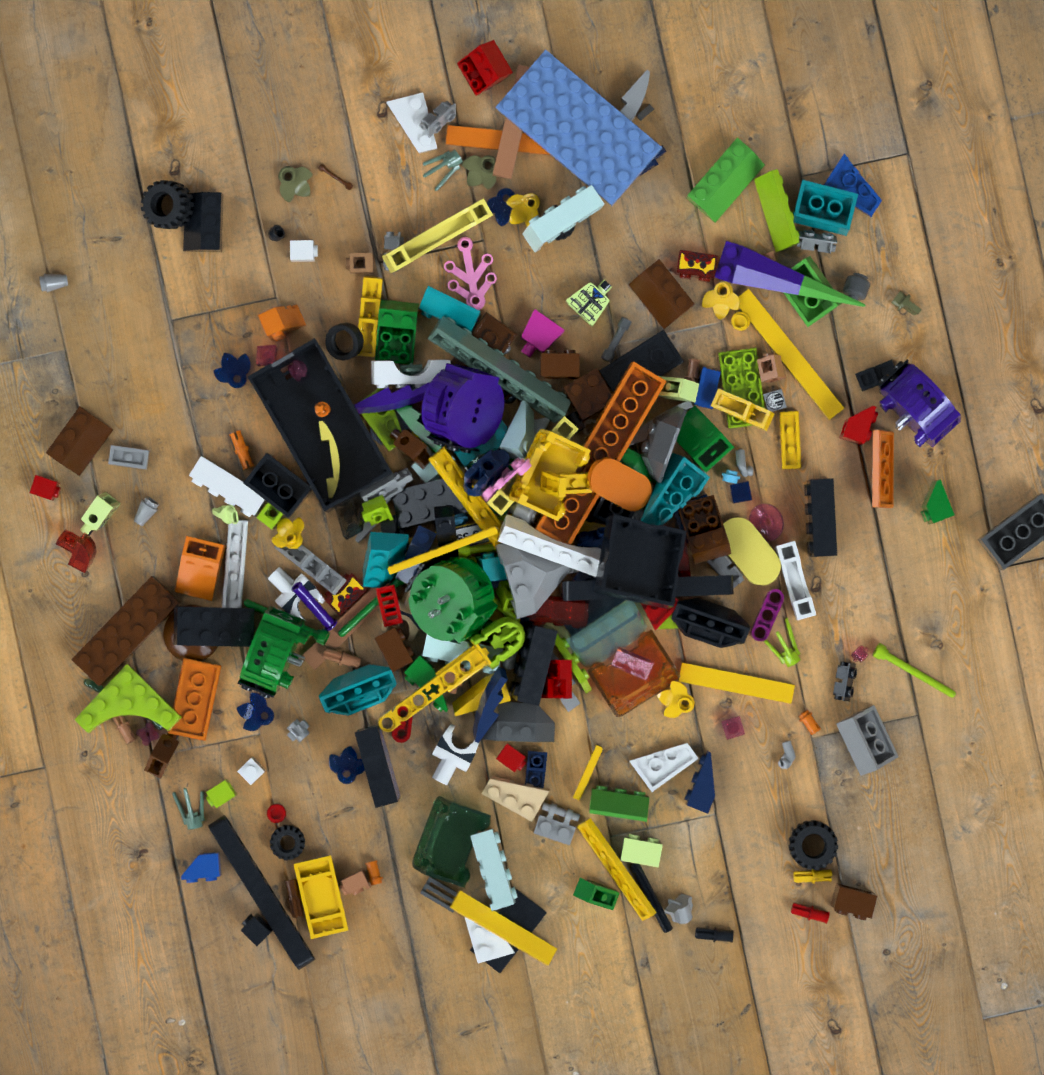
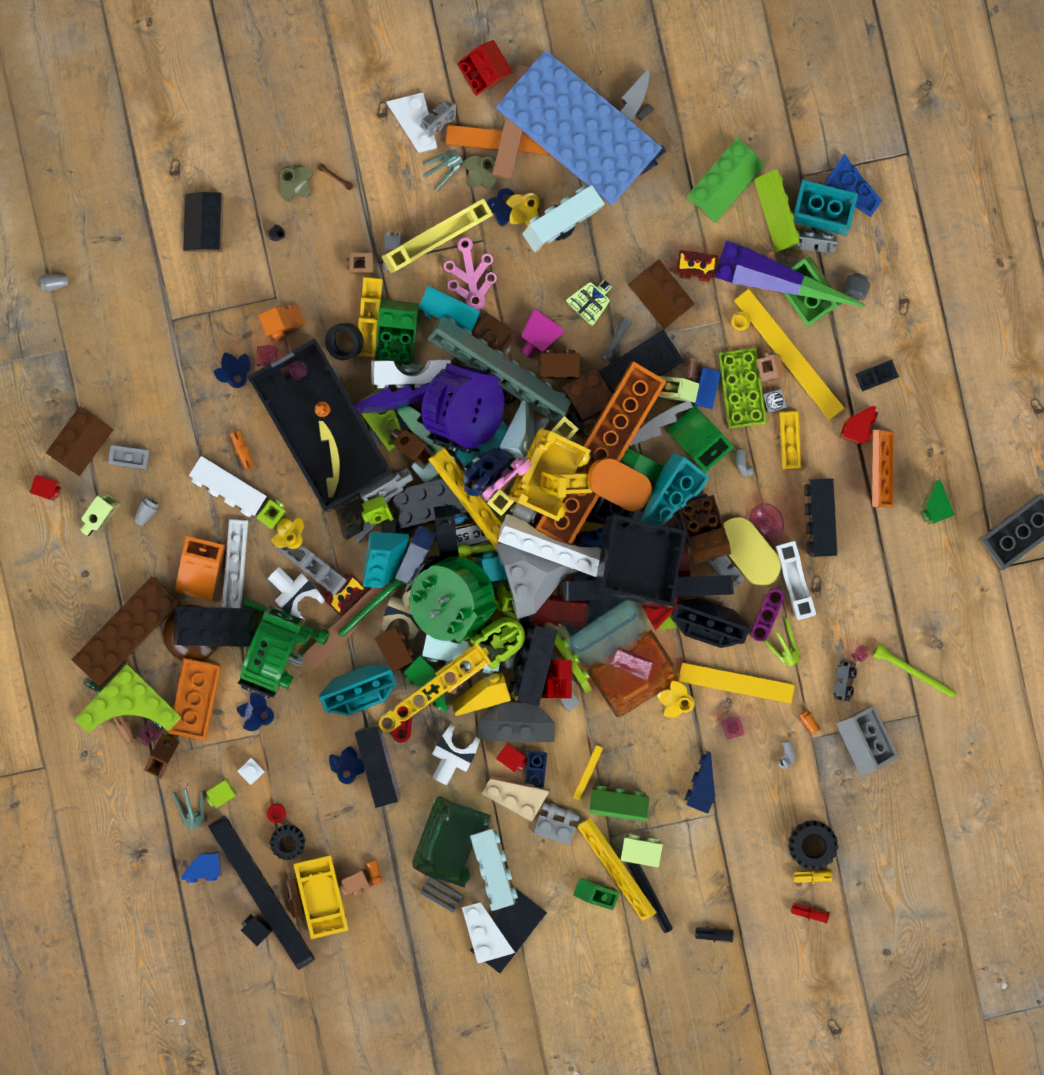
(82, 549): clear red brick -> none
(181, 204): black tyre -> none
(227, 514): yellowish green piece -> none
(278, 485): black slope -> none
(298, 730): light grey gear -> none
(303, 251): white brick -> none
(314, 606): dark purple pin -> none
(341, 658): nougat axle -> none
(379, 591): red slope -> none
(443, 549): yellow tile -> none
(487, 709): dark blue slope -> none
(503, 928): yellow tile -> none
(661, 441): dark grey wedge -> none
(663, 765): white wing -> none
(680, 909): light grey piece -> none
(721, 303): yellow plate -> none
(730, 476): medium azure plate -> none
(740, 492): clear blue tile -> none
(742, 409): yellow slope -> none
(854, 901): reddish brown brick -> none
(902, 301): olive piece -> none
(918, 404): dark purple piece -> none

